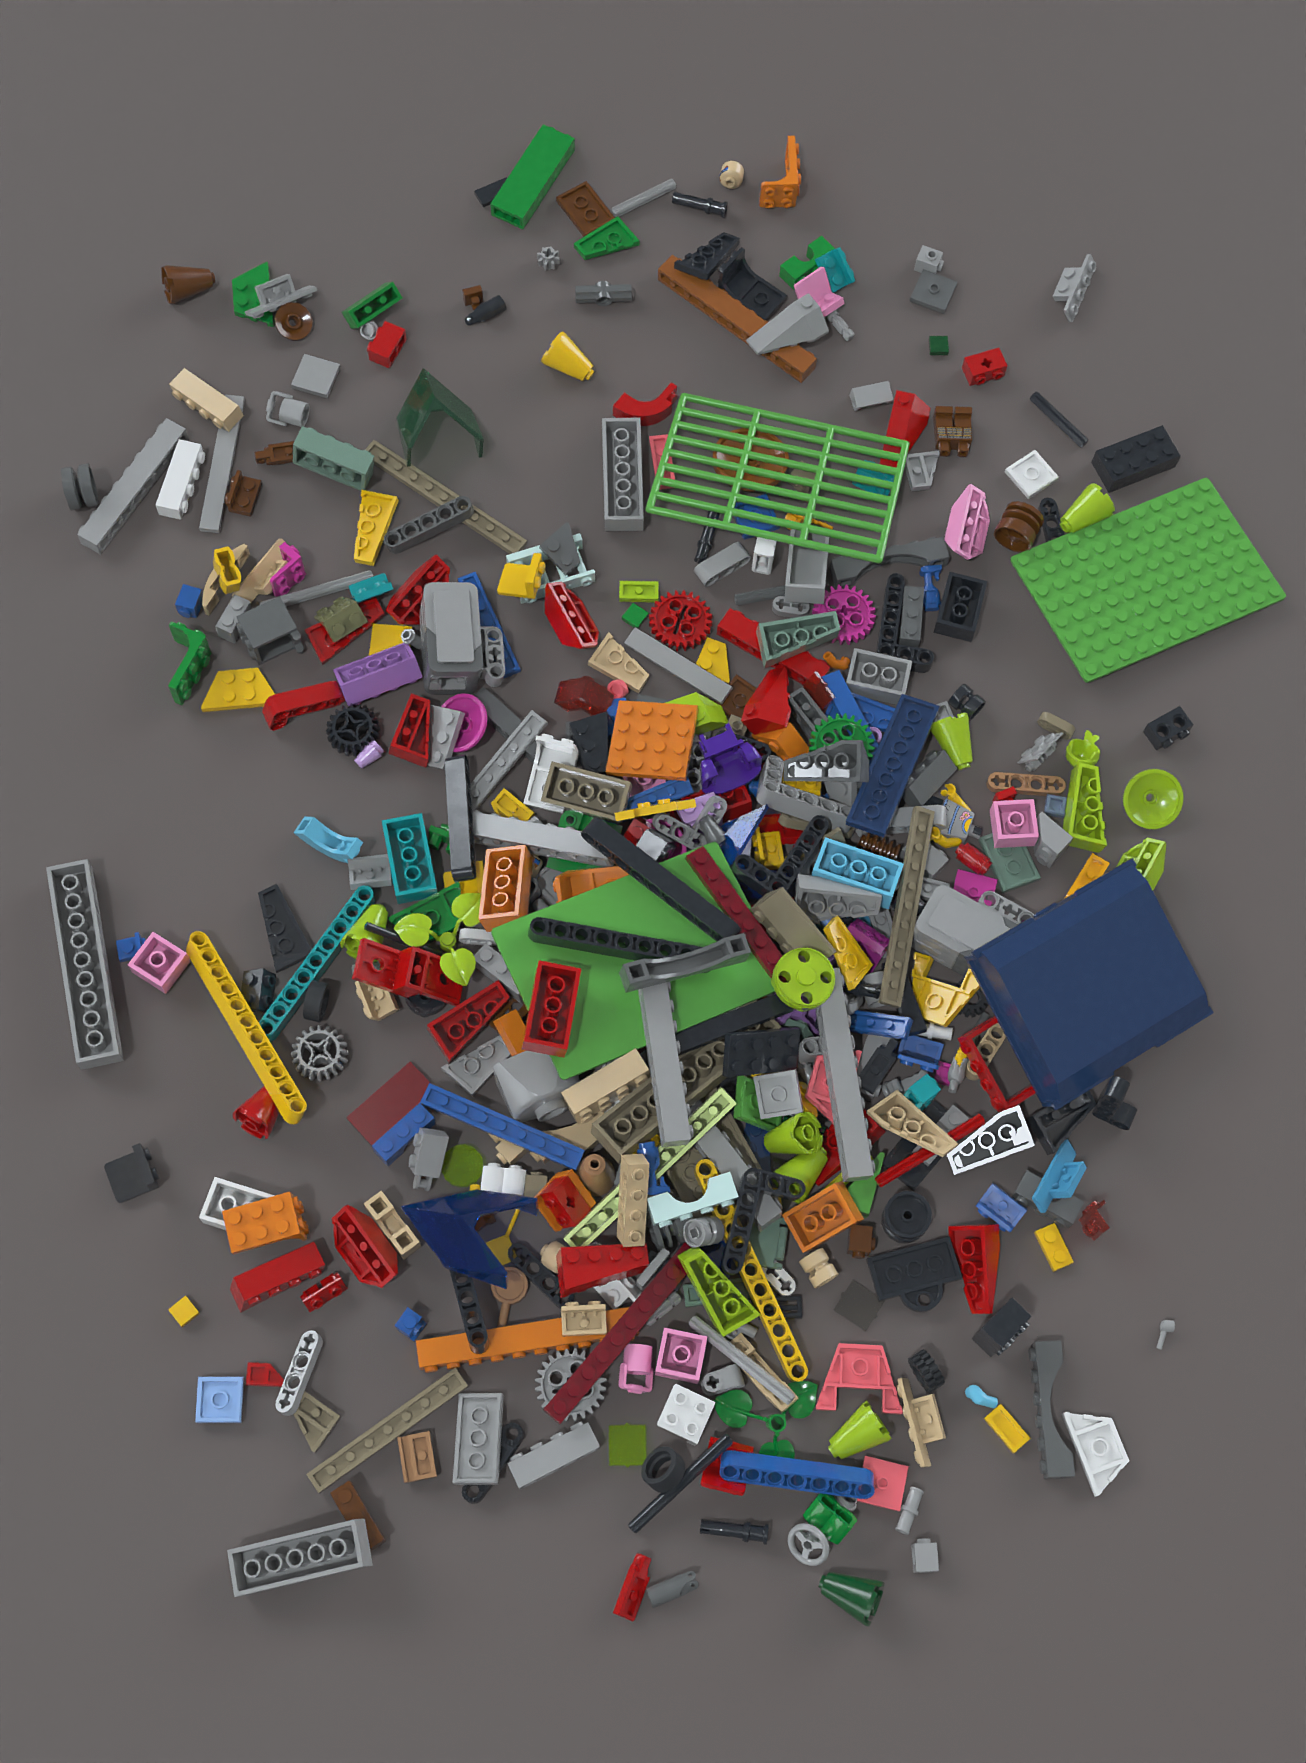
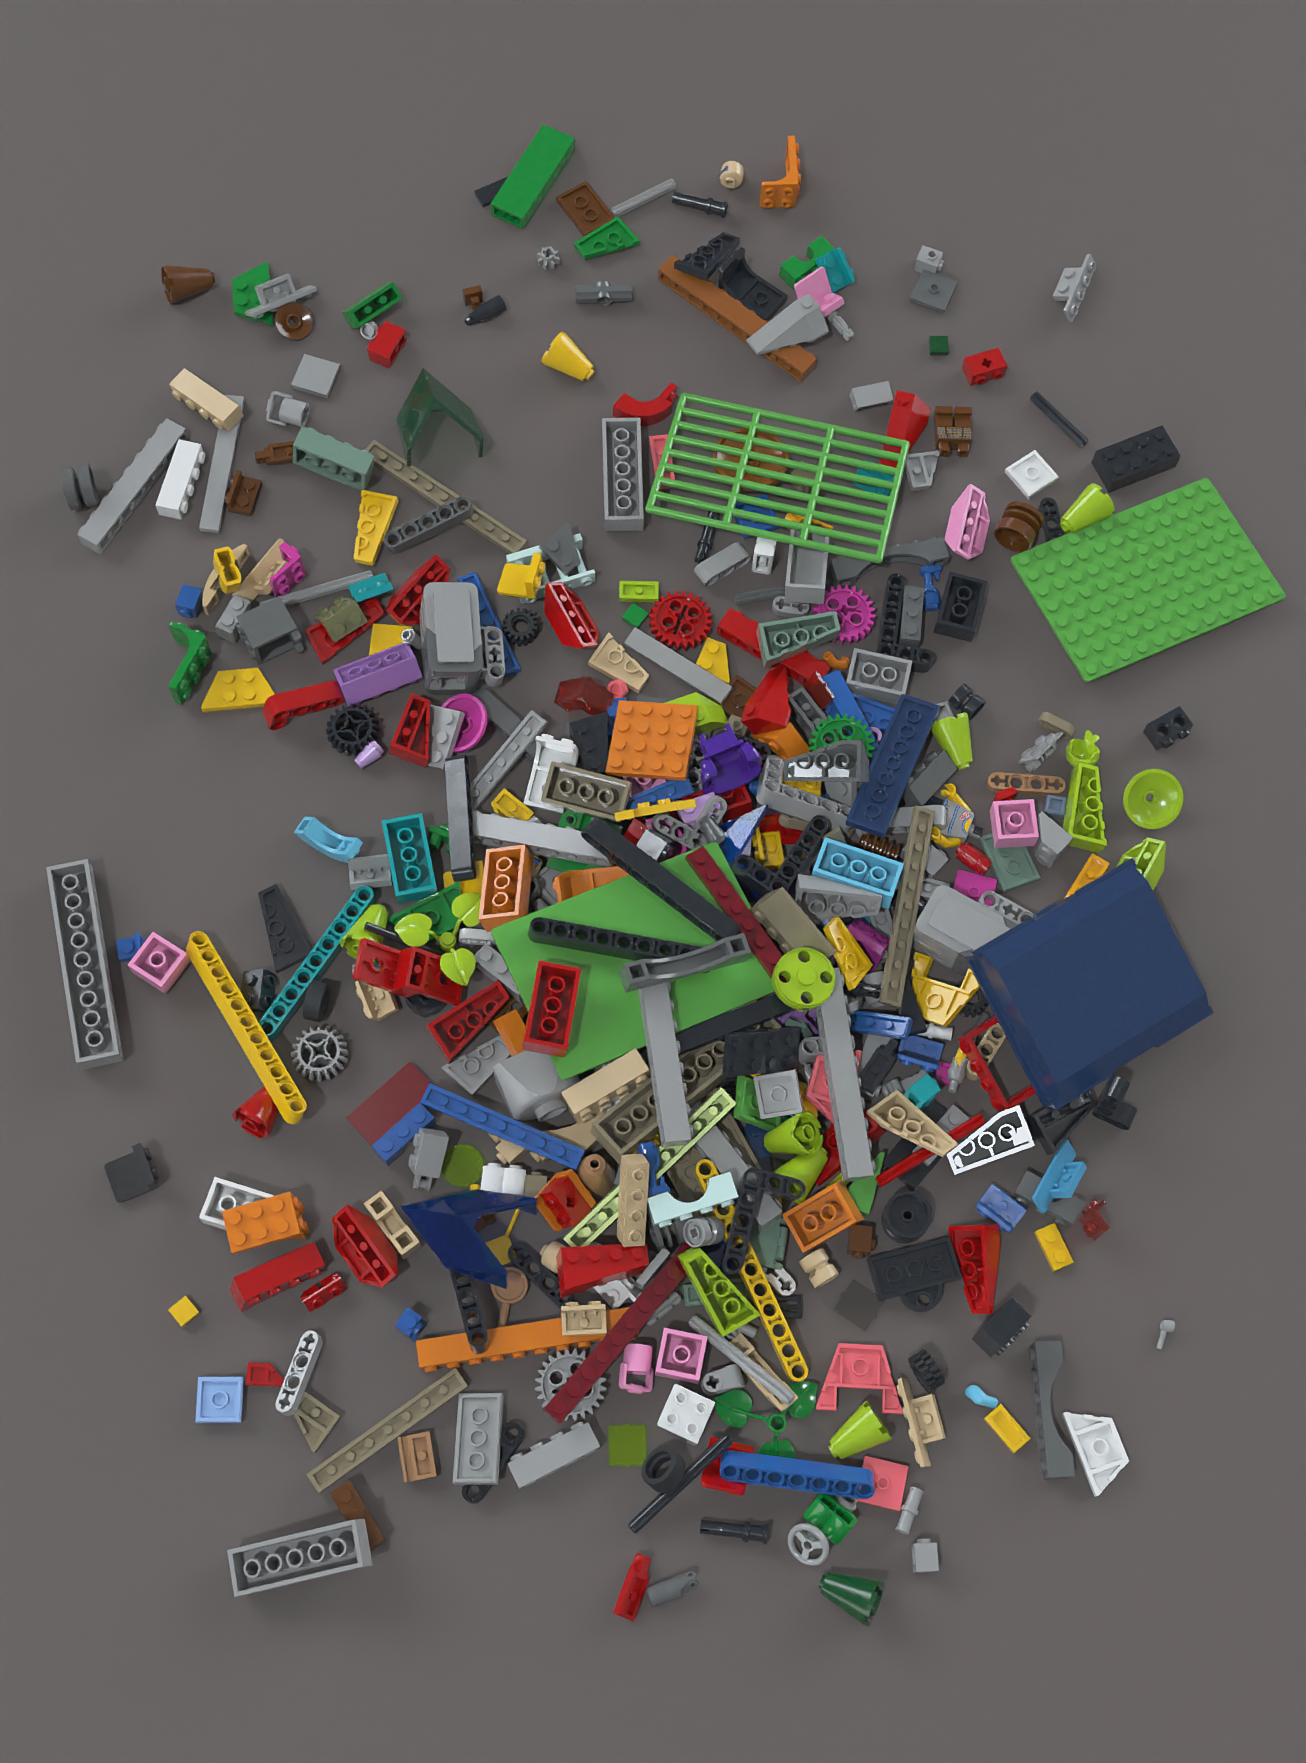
(520, 637): none -> black tyre

